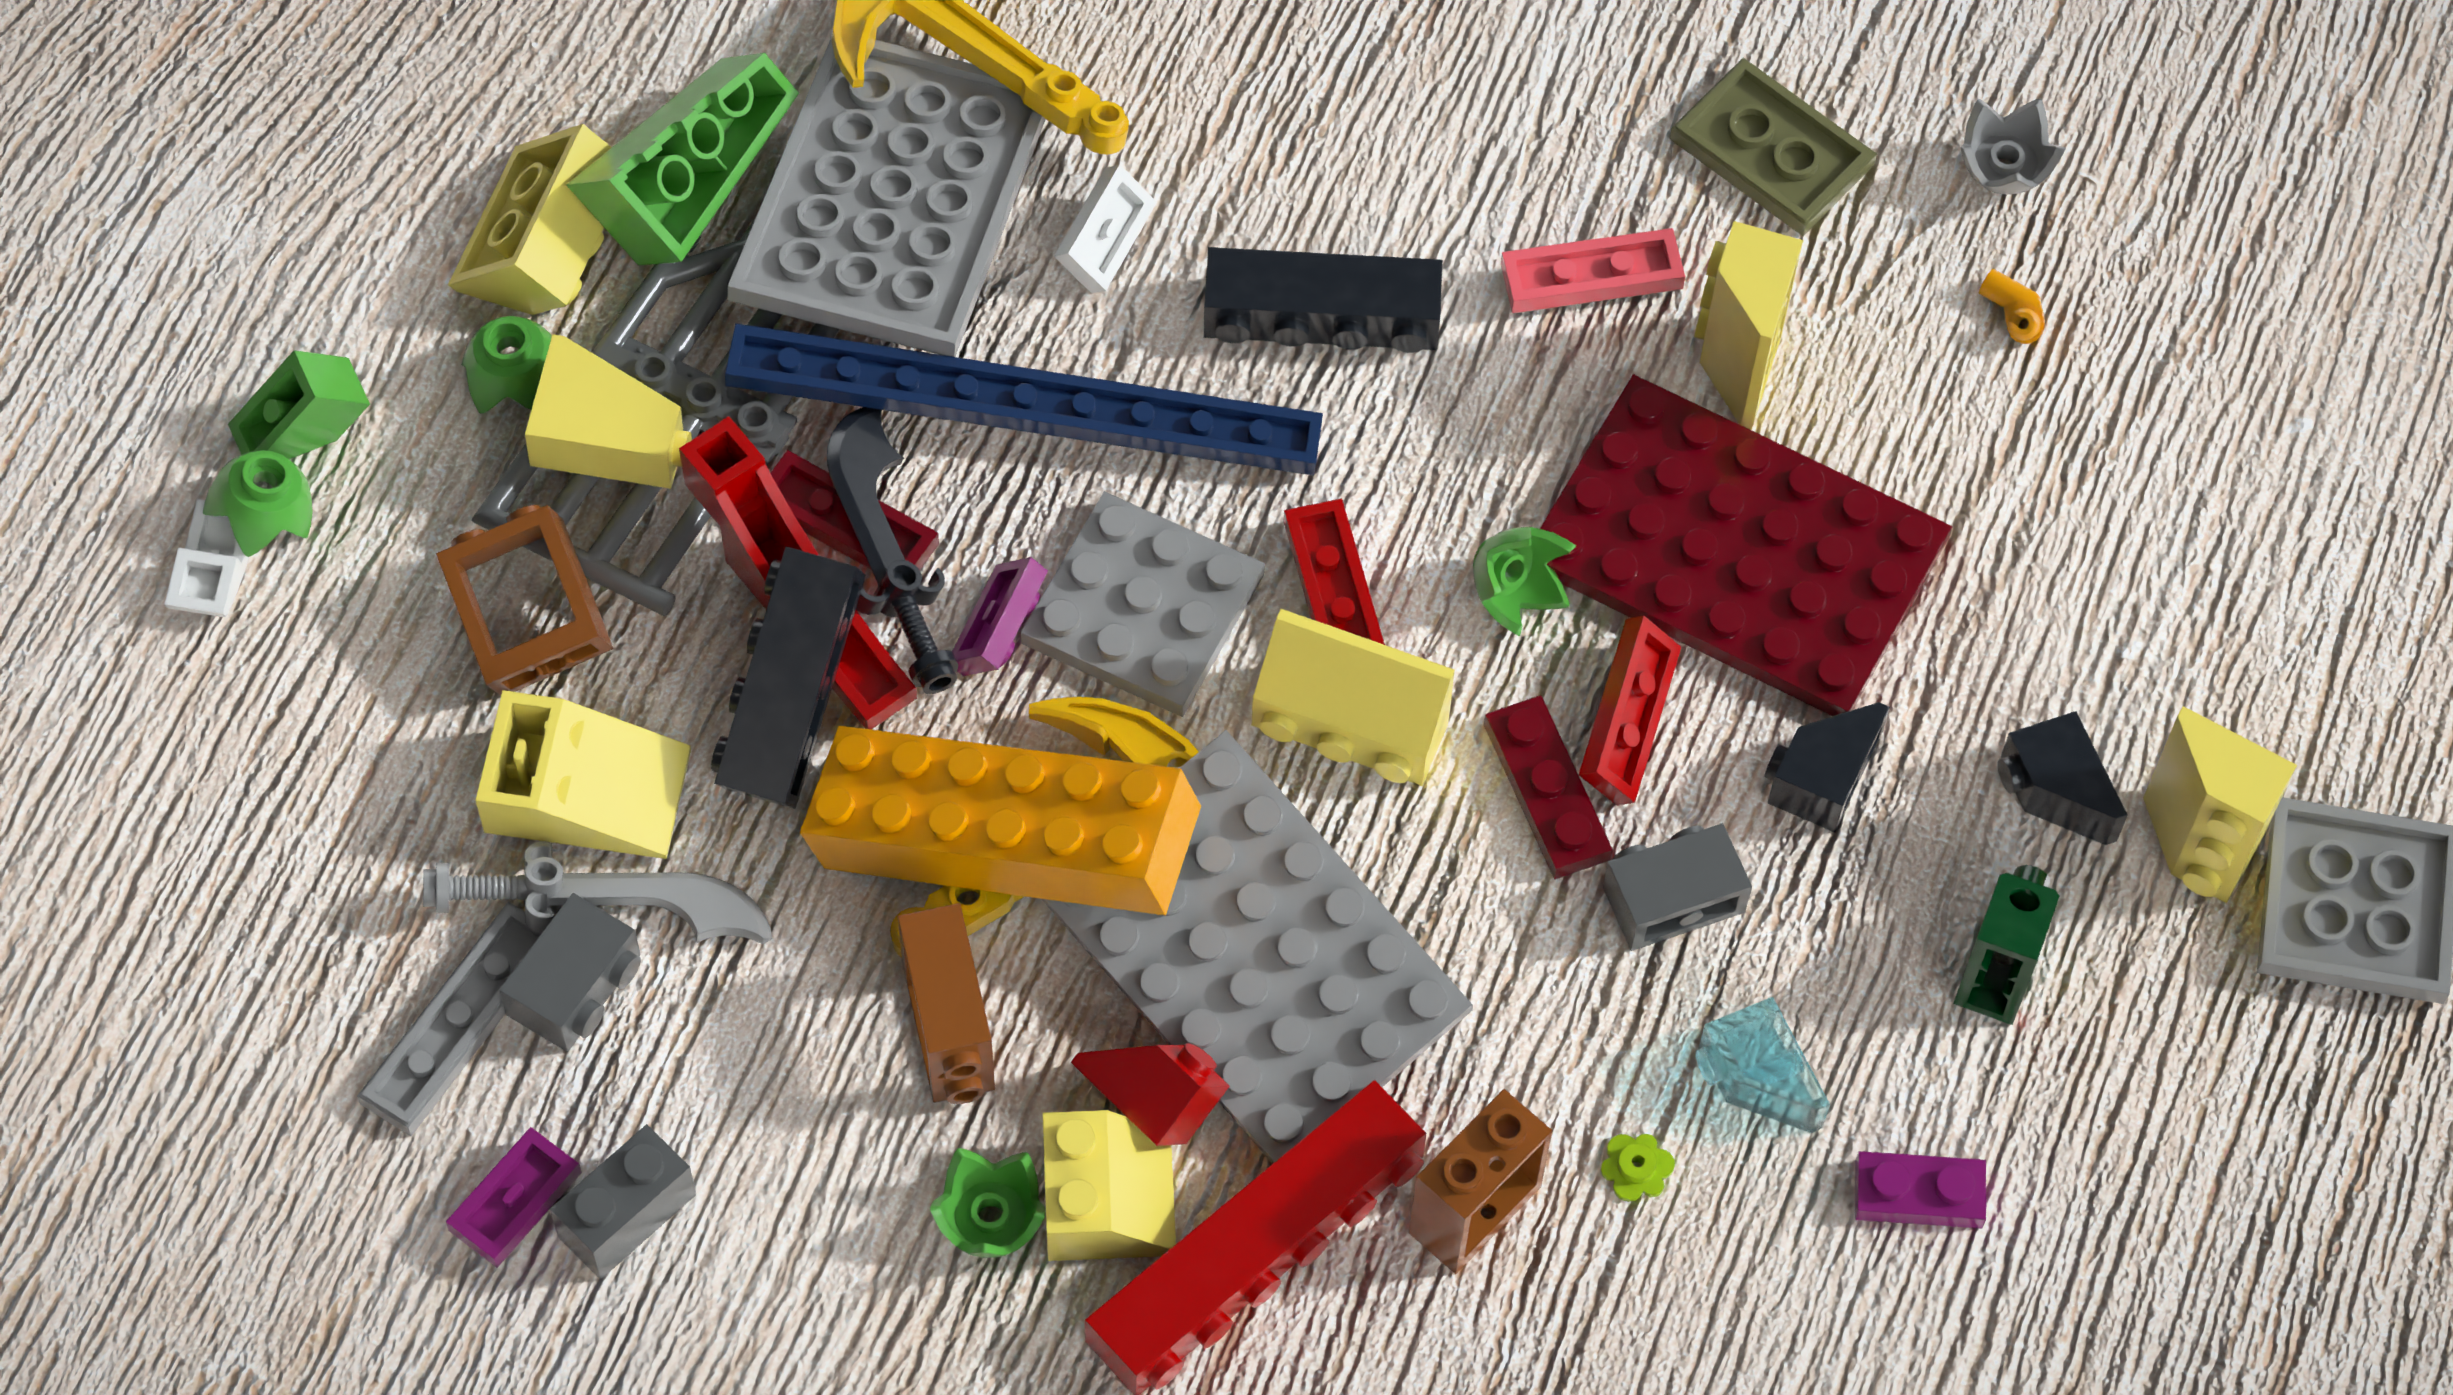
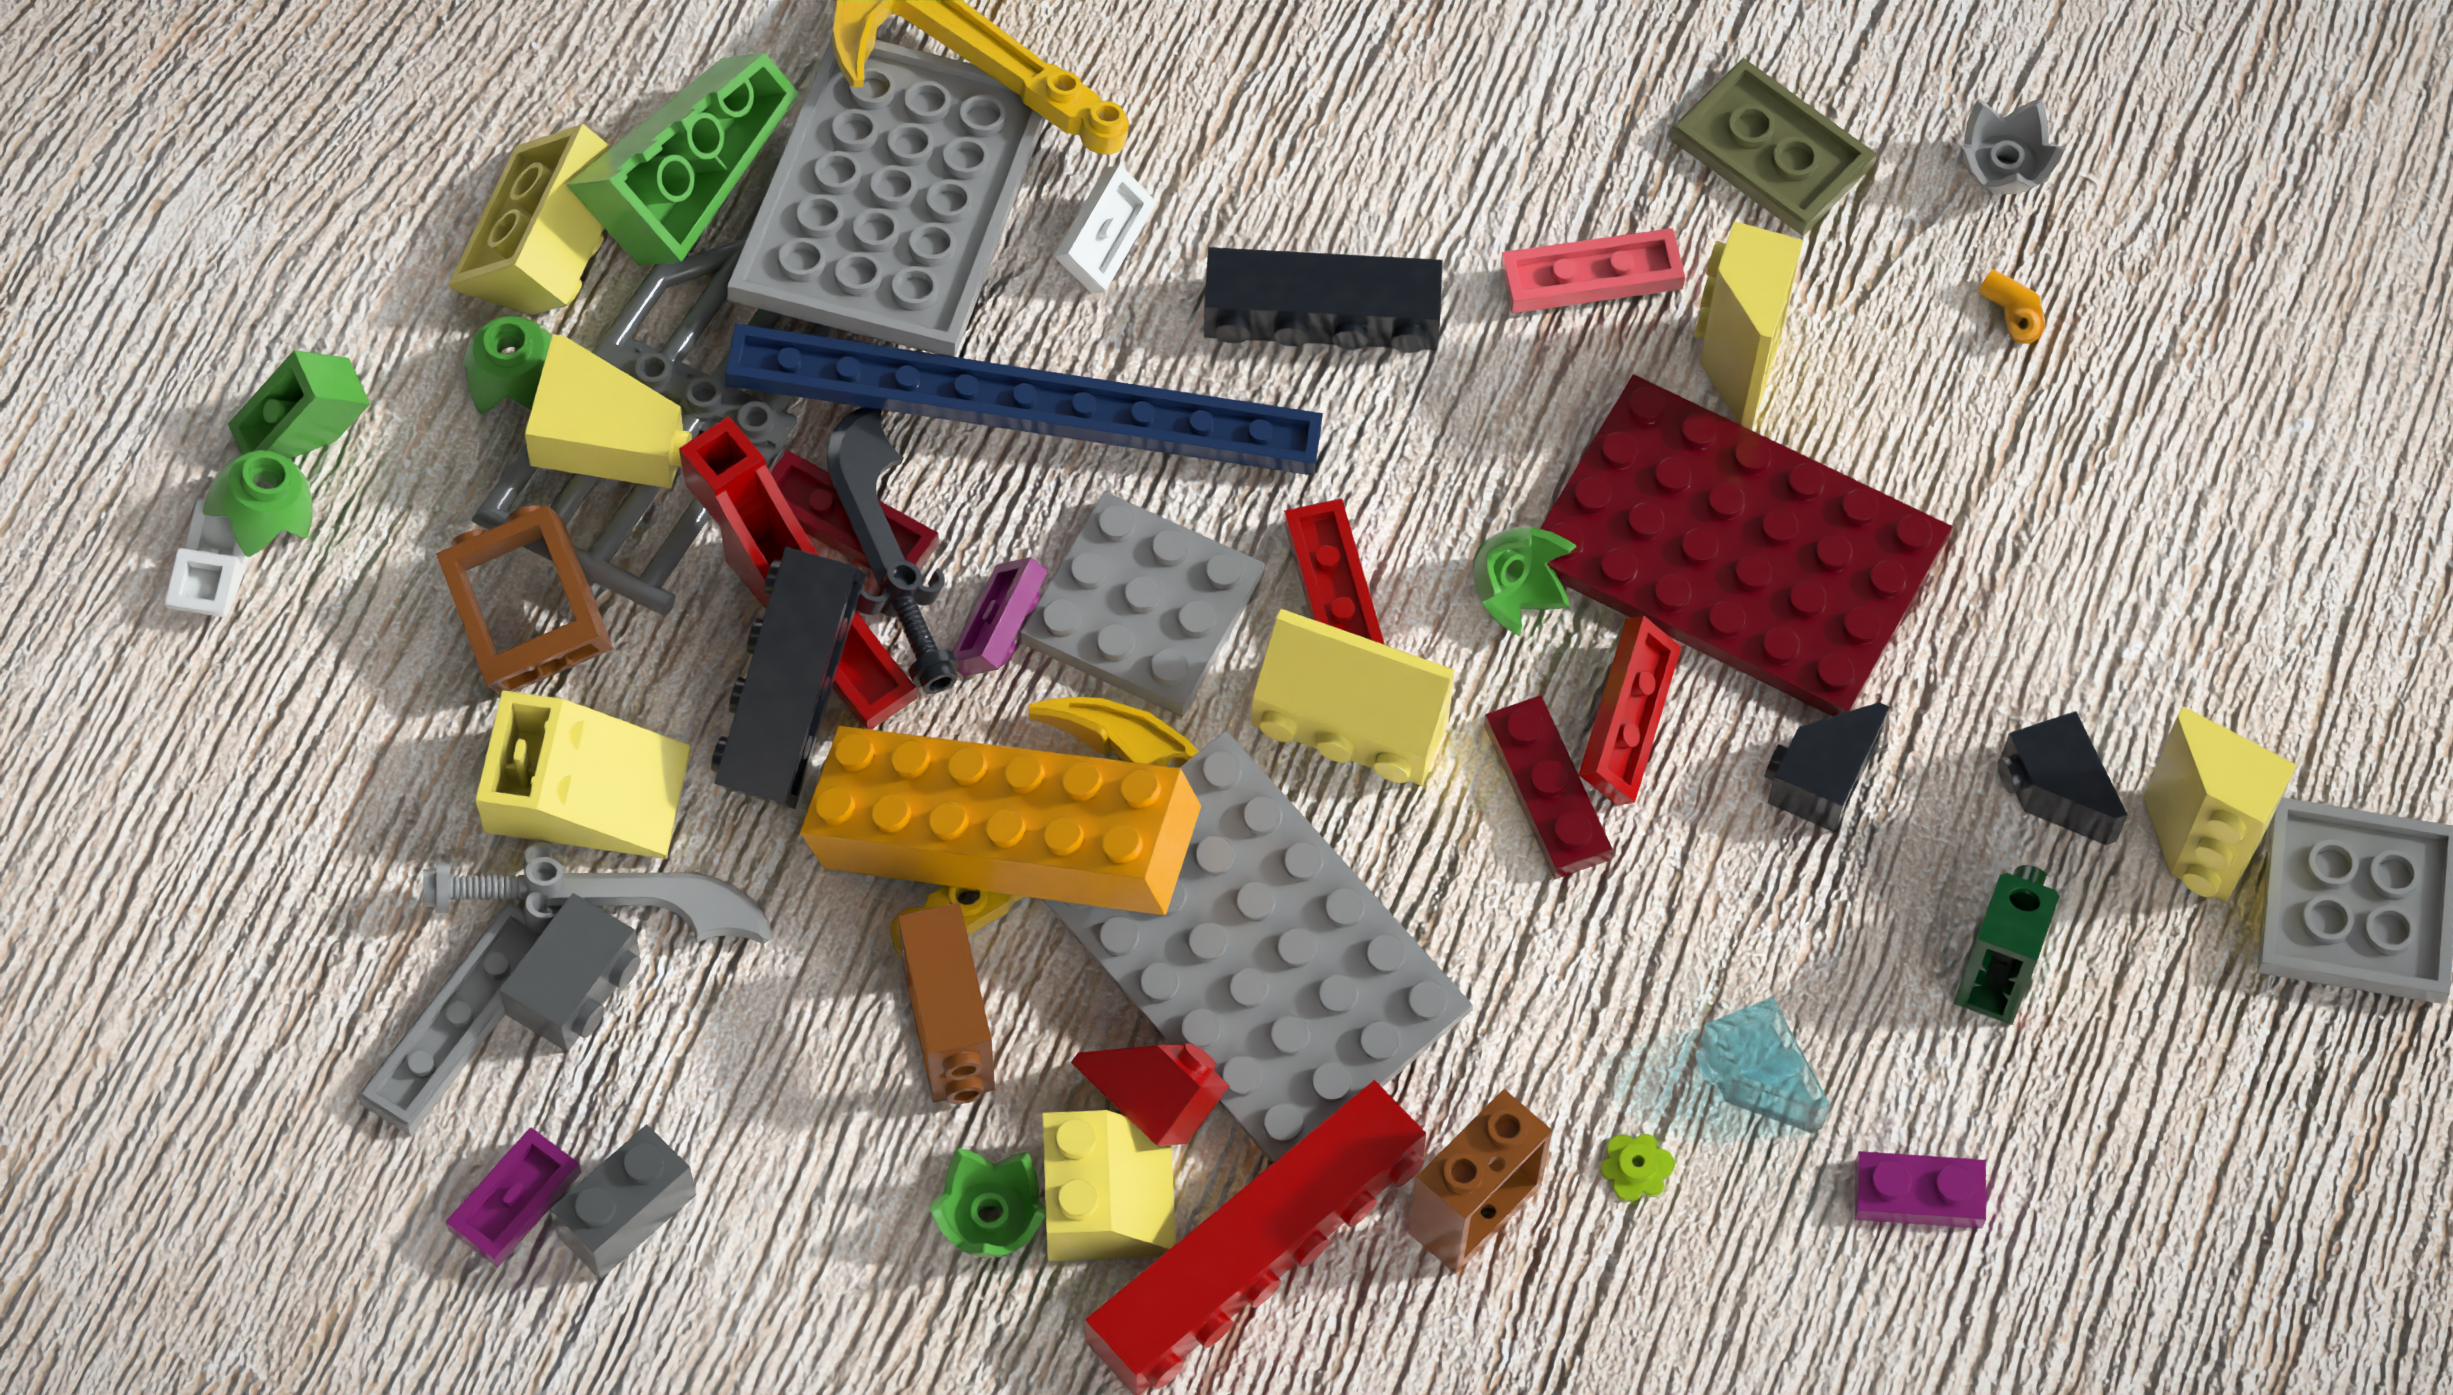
(1676, 885): dark grey brick -> none

